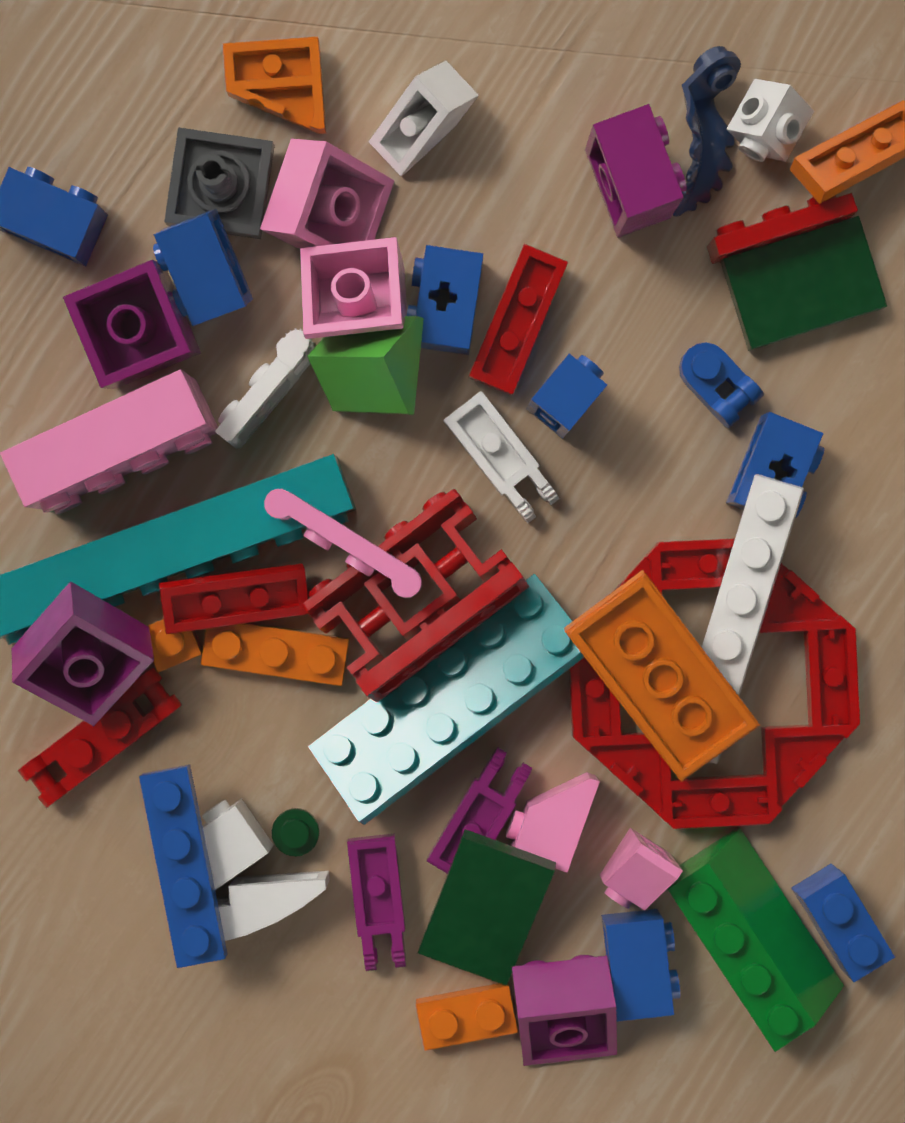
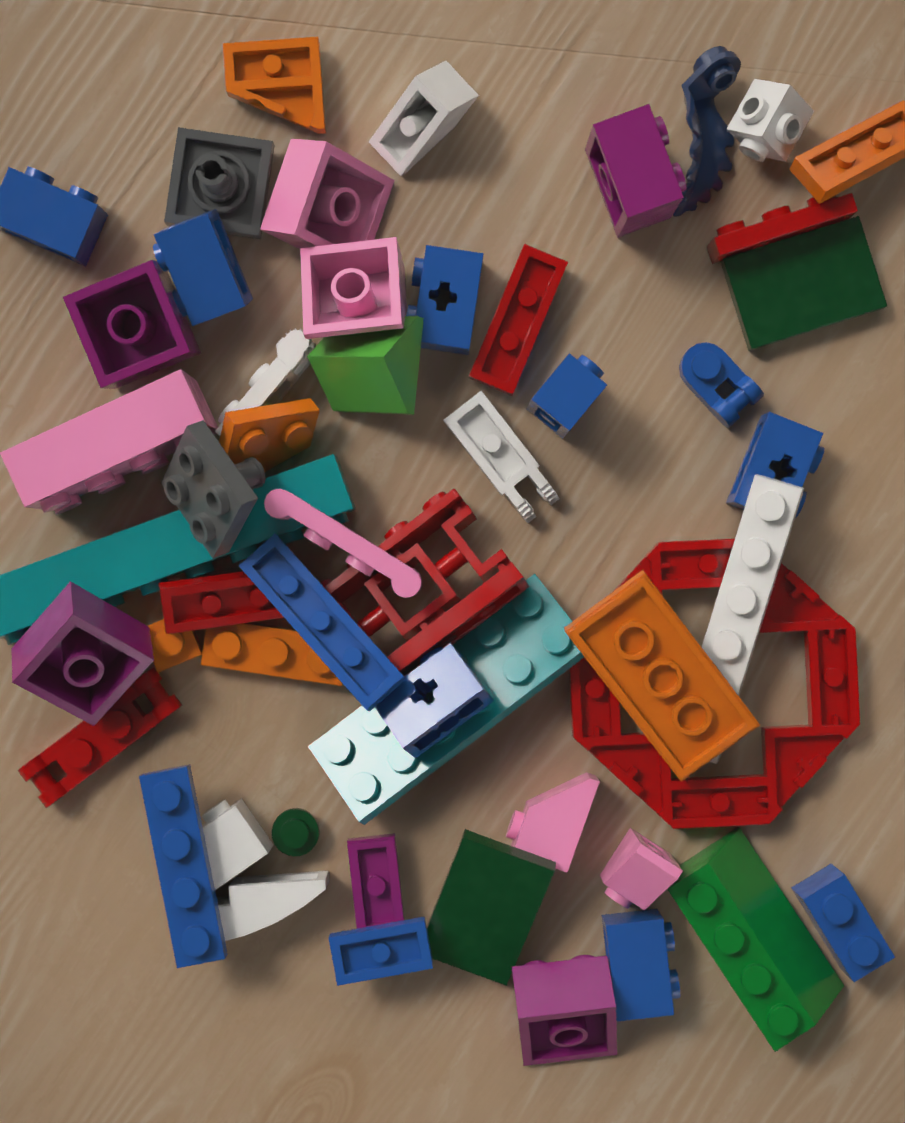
(211, 488): none -> dark grey plate
(269, 432): none -> orange wing
(322, 622): none -> blue plate
(380, 951): none -> blue plate
(456, 695): none -> brick
(466, 1016): orange plate -> none
(480, 810): magenta hinge -> none

